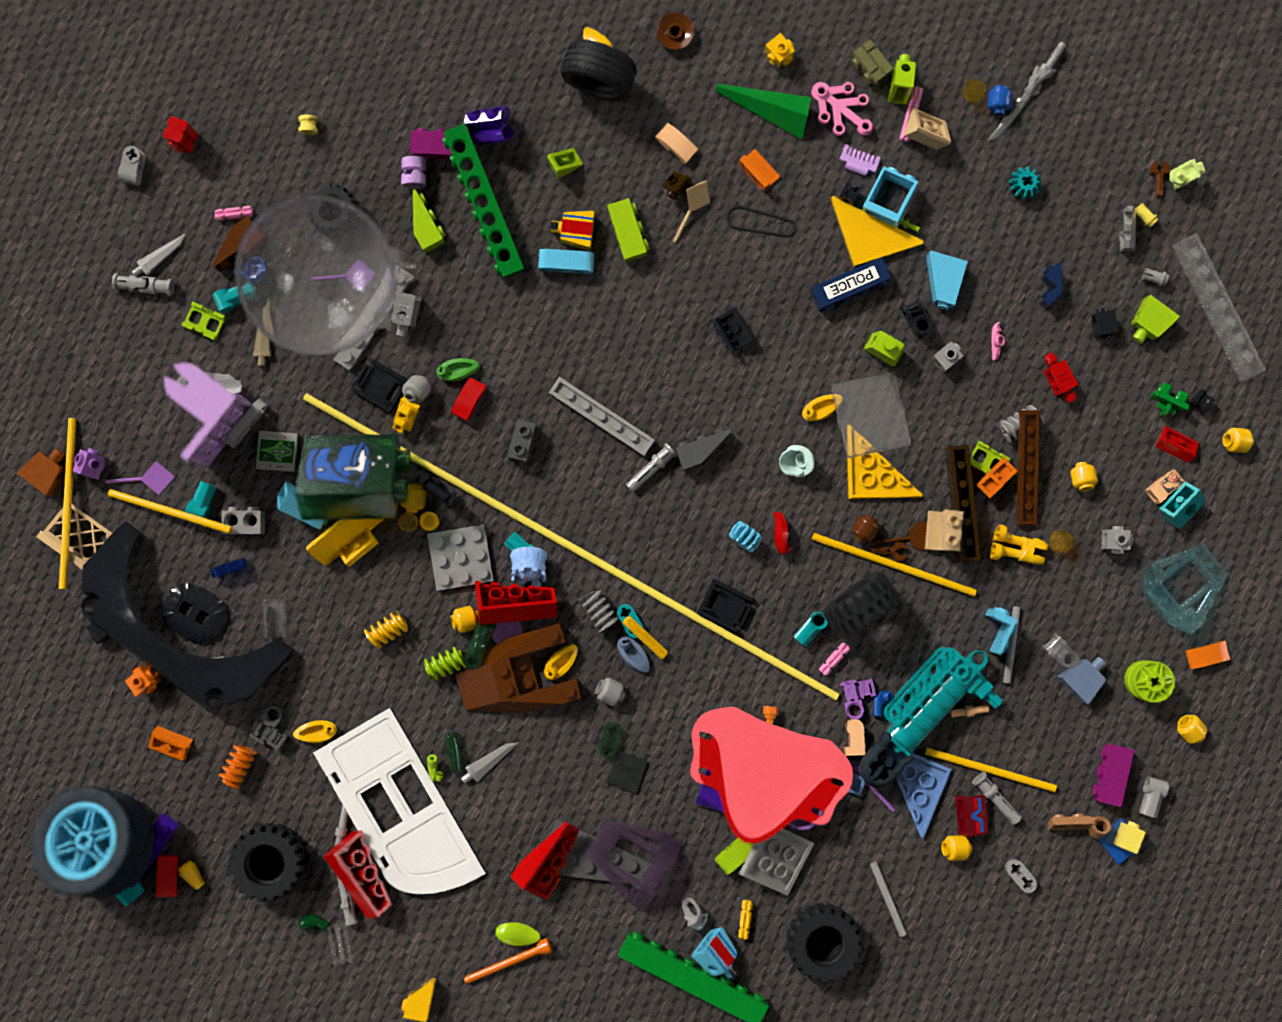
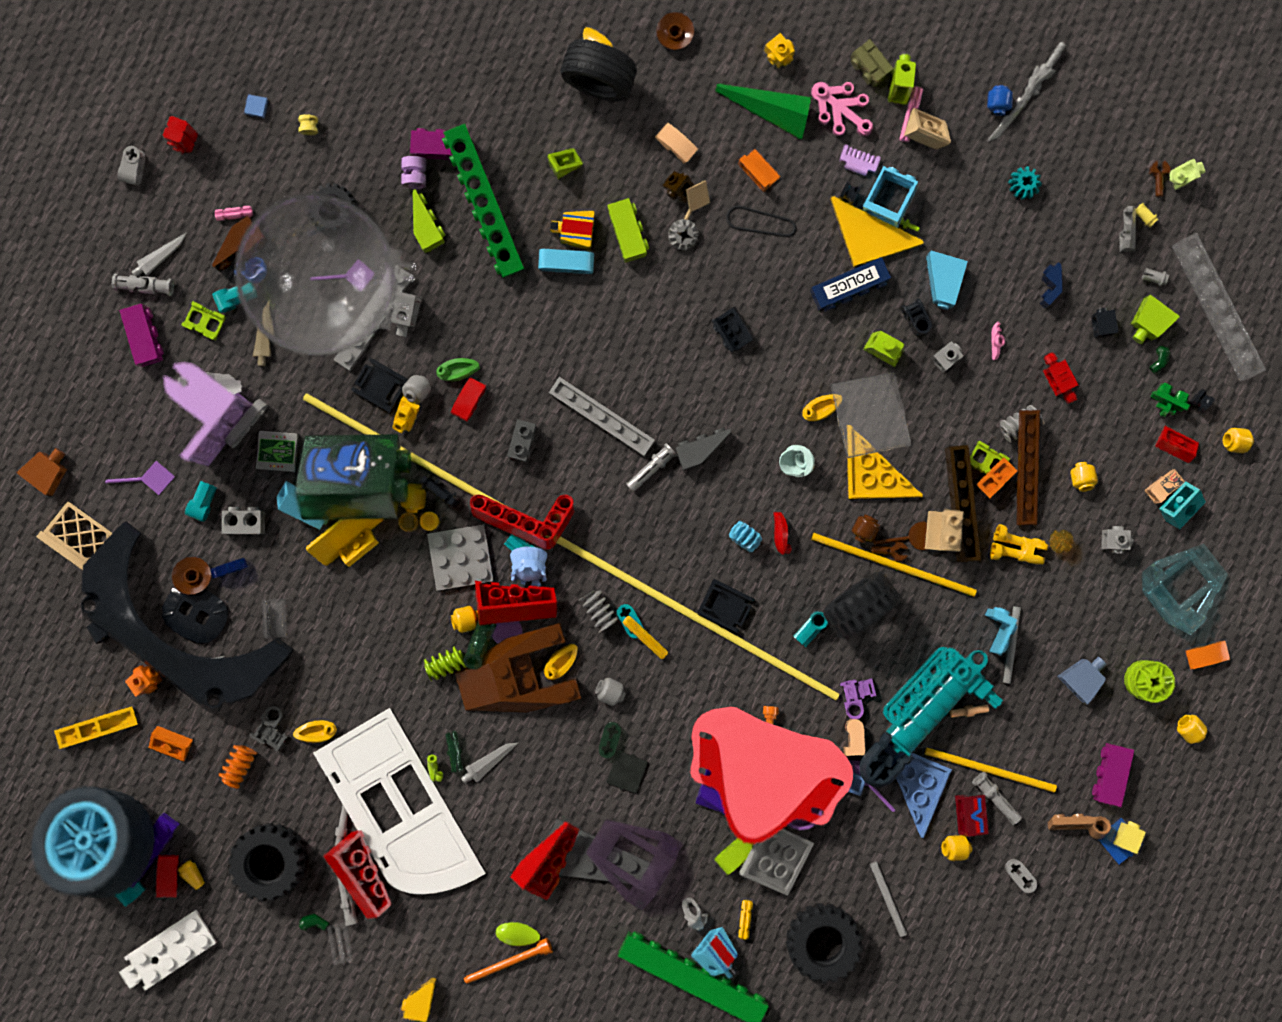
(67, 506): yellow piece -> none
(89, 463): medium lavender brick -> none
(95, 727): none -> yellow slope
(141, 335): none -> magenta brick
(170, 511): yellow piece -> none
(172, 948): none -> white hinge
(185, 569): none -> reddish brown dish
(256, 106): none -> medium blue tile
(386, 630): yellow piece -> none
(489, 125): dark purple piece -> none
(519, 528): none -> red beam
(633, 654): sand blue arm -> none
(680, 226): none -> light grey gear
(834, 659): bright pink axle -> none
(880, 700): blue arm -> none
(974, 90): clear yellow gear -> none
(1058, 649): clear piece -> none
(1154, 792): light grey piece -> none
(1163, 359): none -> dark green arm

